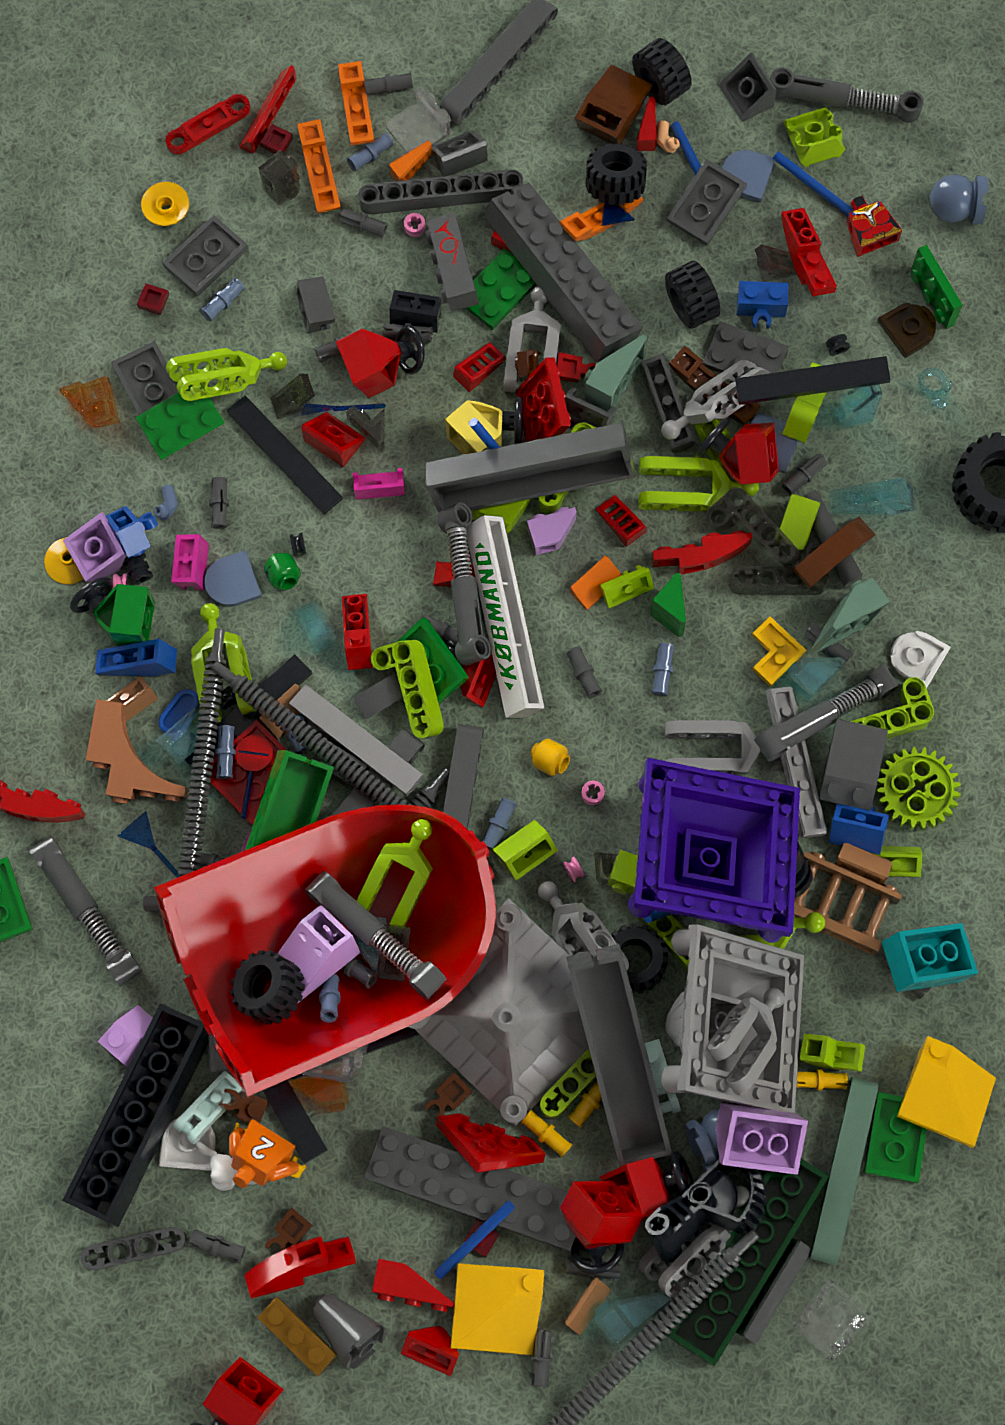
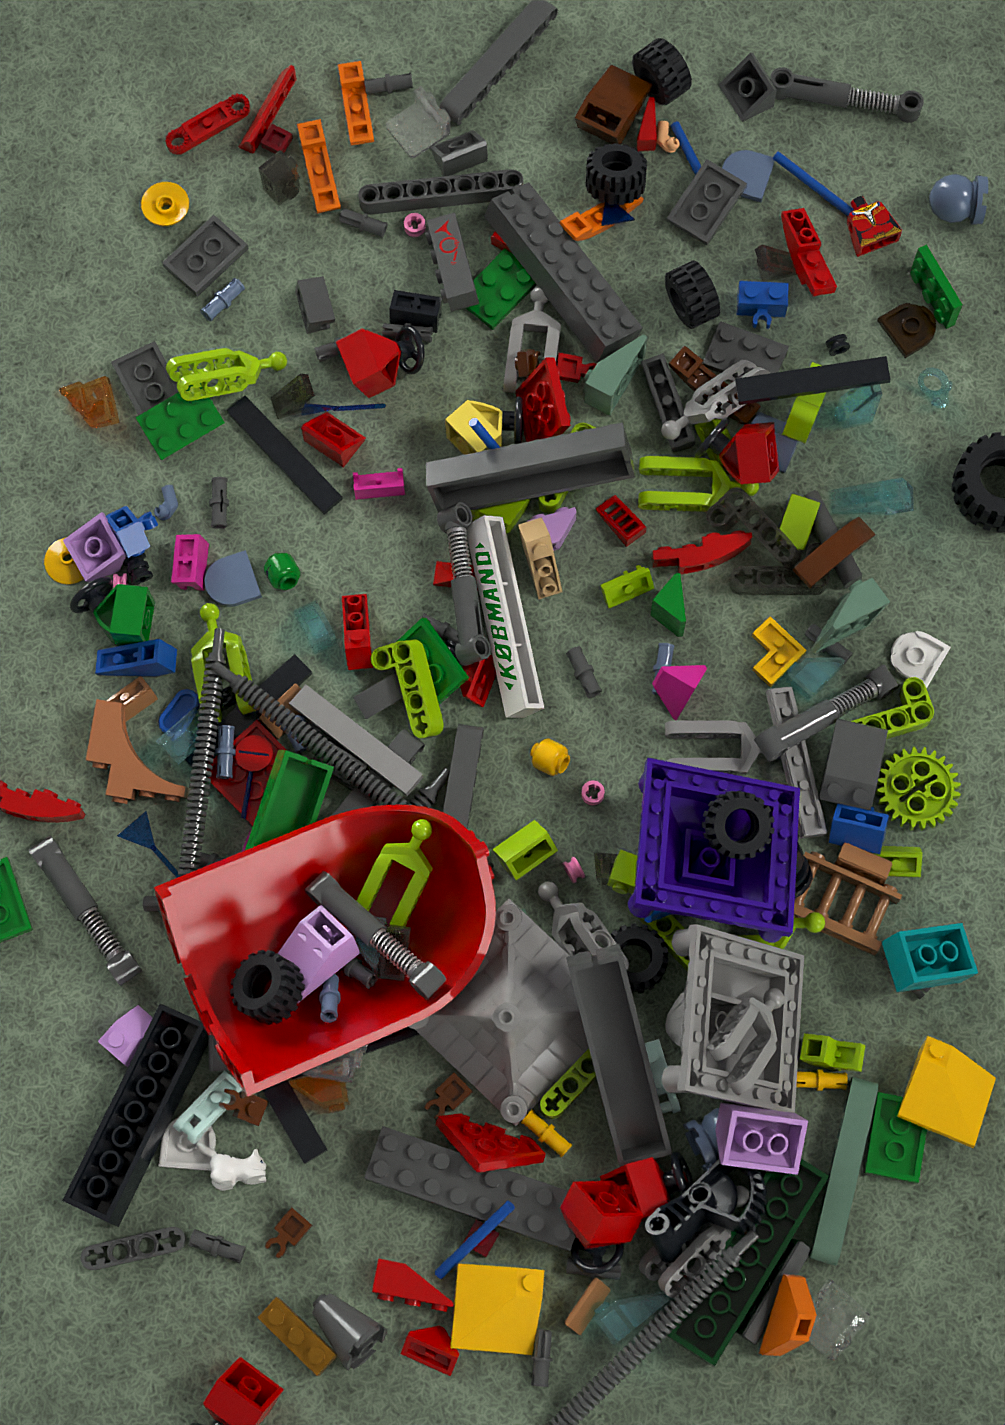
(153, 299): dark red plate -> none
(261, 1155): orange torso -> none
(294, 1263): red slope -> none
(297, 544): black bush -> none
(370, 151): sand blue pin -> none
(371, 429): clear smoke slope -> none
(411, 162): orange slope -> none
(468, 377): red slope -> none
(499, 823): sand blue pin -> none
(540, 557): none -> tan slope
(584, 412): dark grey hinge -> none
(586, 1106): yellow pin -> none
(587, 588): orange slope -> none
(677, 685): none -> dark pink slope
(759, 829): none -> black tyre
(790, 1317): none -> orange slope
(804, 473): dark grey axle -> none
(815, 136): lime slope -> none

